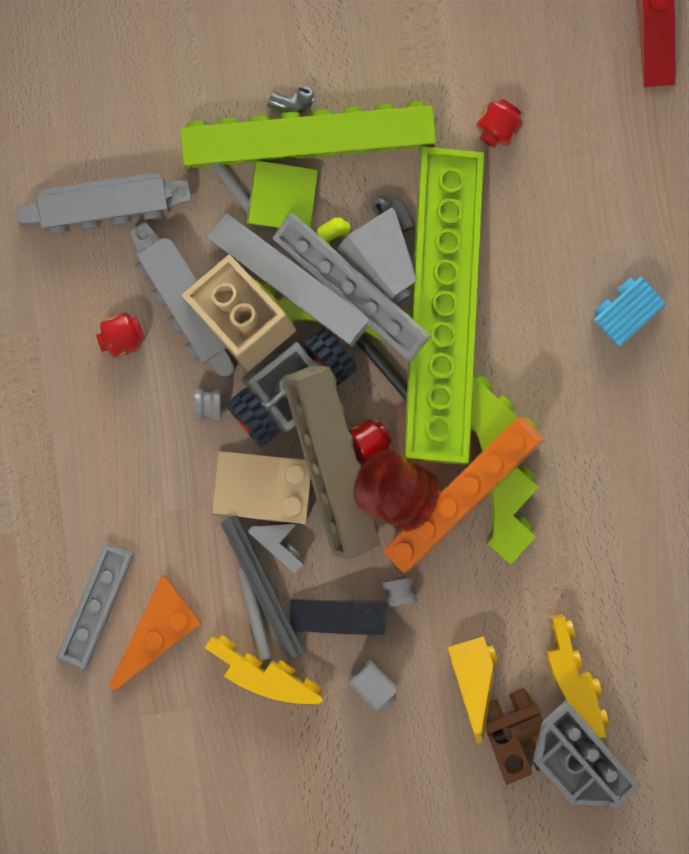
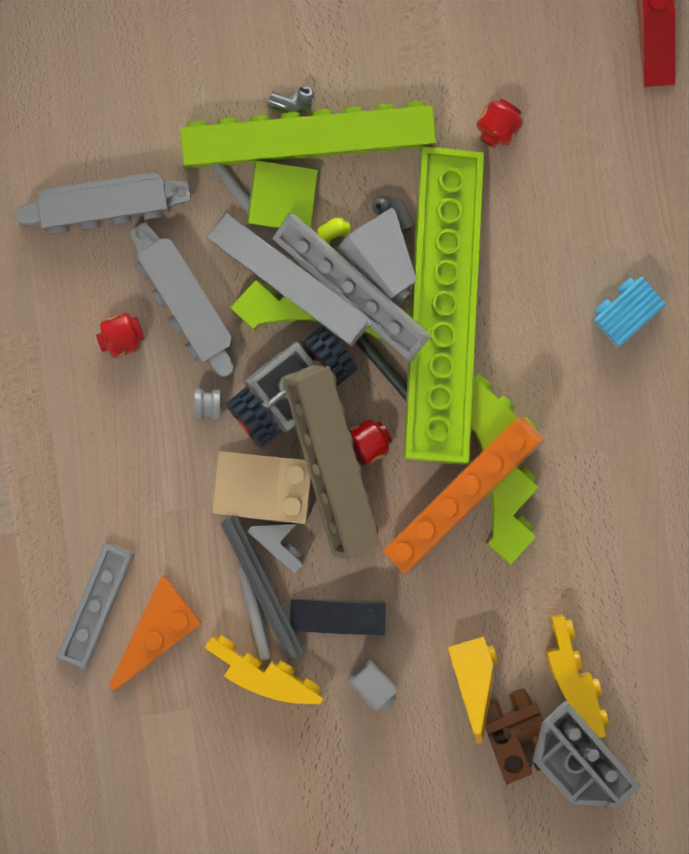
(239, 312): tan slope -> none
(396, 490): clear red wheel -> none
(399, 591): light grey wheel -> none

